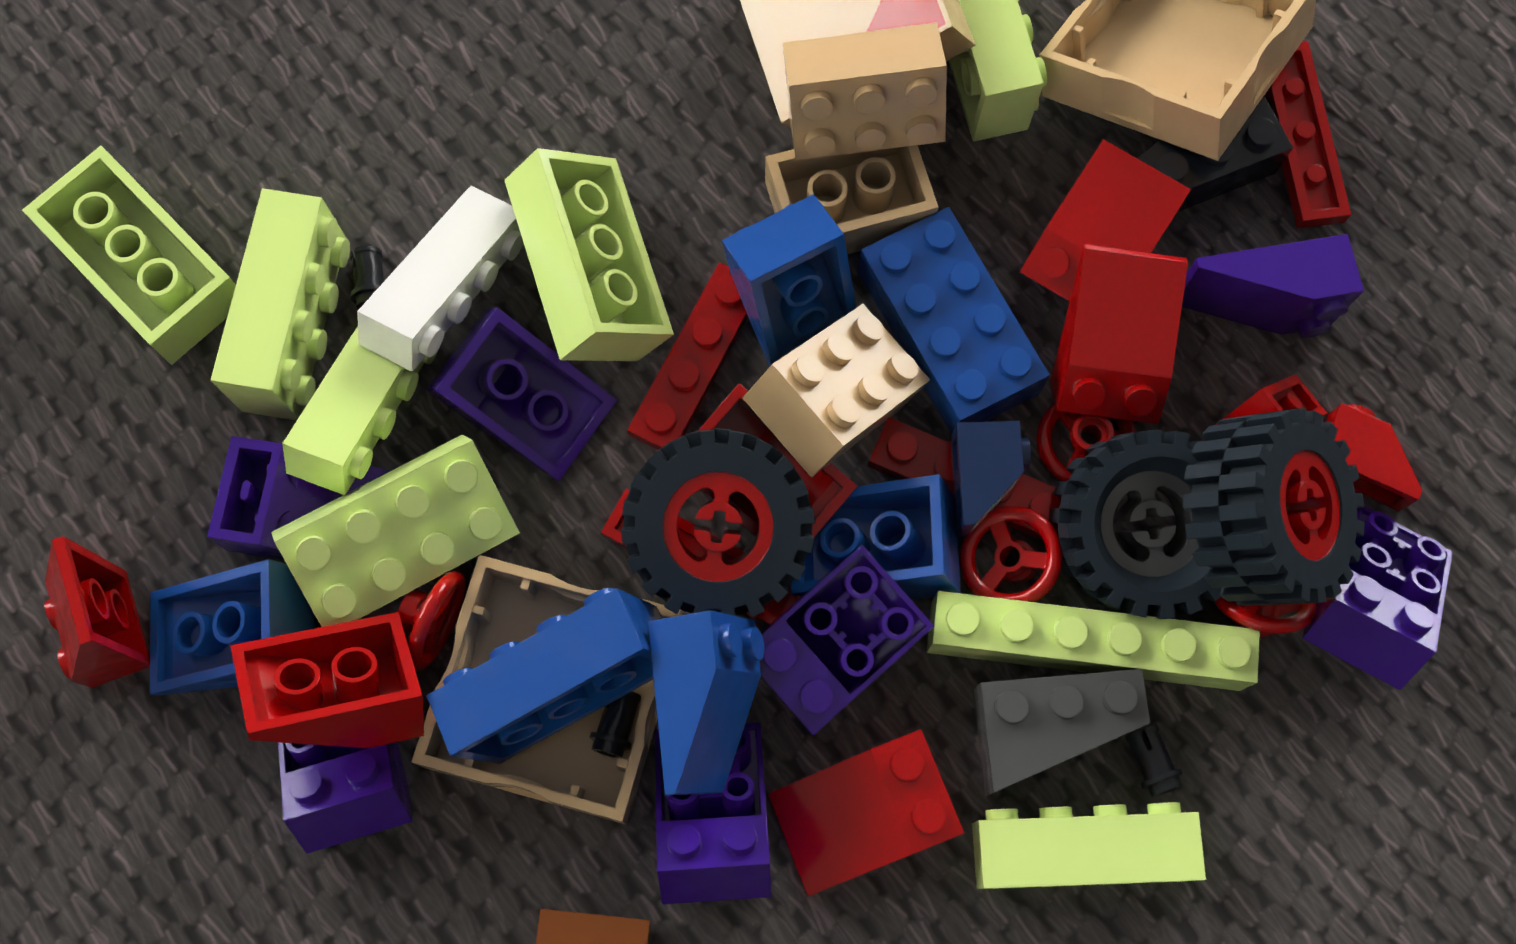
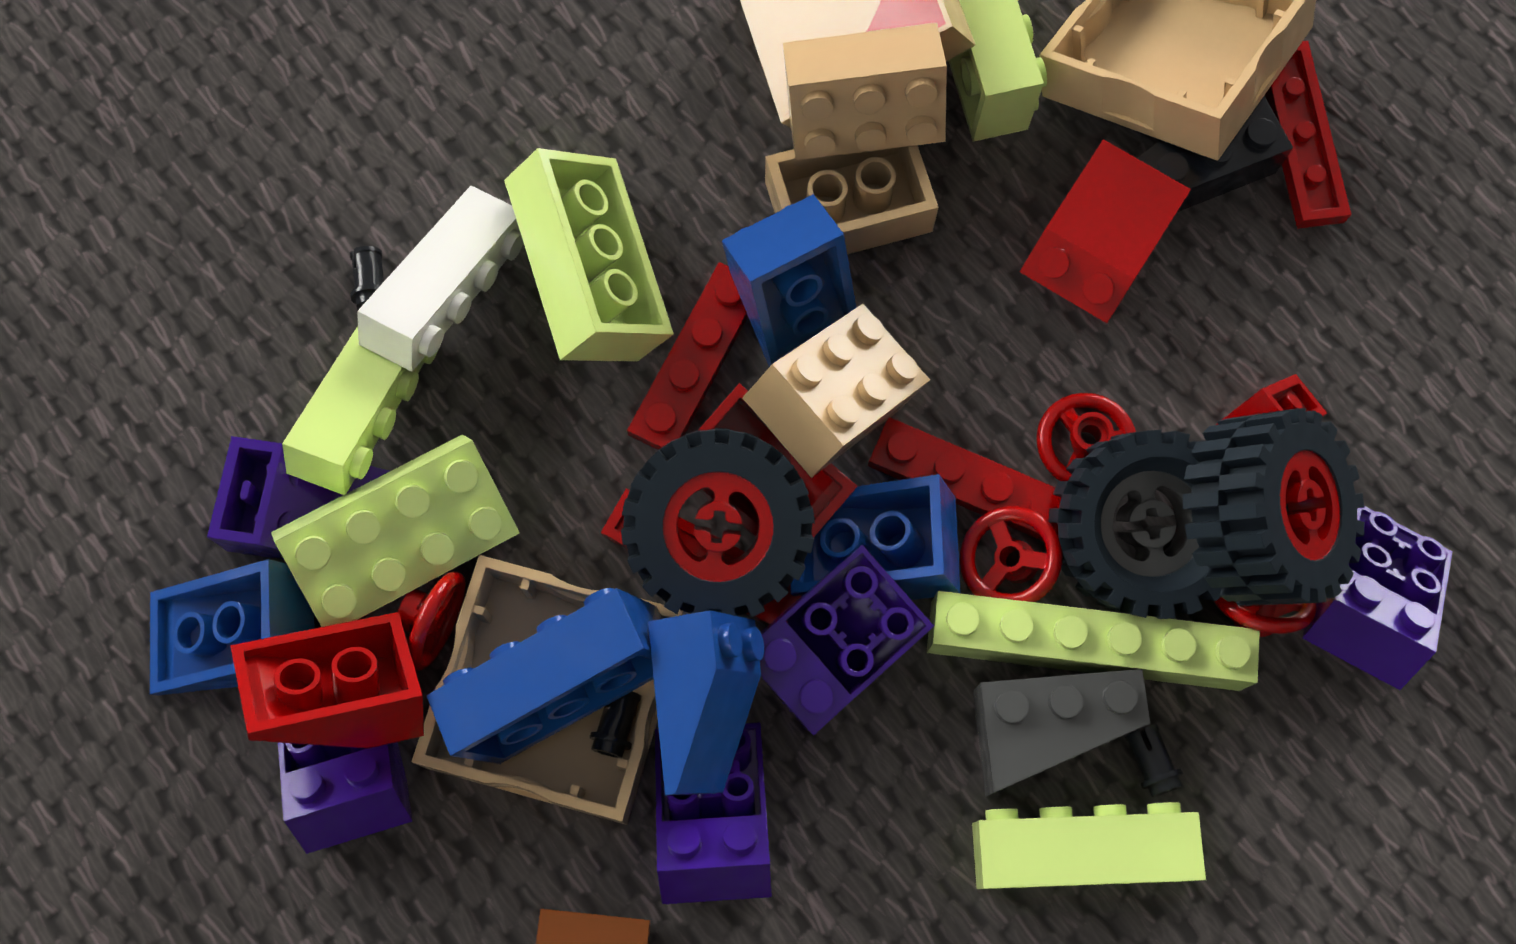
(93, 615): red slope -> none
(134, 254): yellowish green brick -> none
(281, 305): yellowish green brick -> none
(521, 393): dark purple slope -> none
(865, 812): red slope -> none
(952, 320): blue brick -> none
(985, 468): dark blue slope -> none
(1120, 334): red slope -> none
(1278, 286): dark purple slope -> none
(1377, 455): red slope -> none

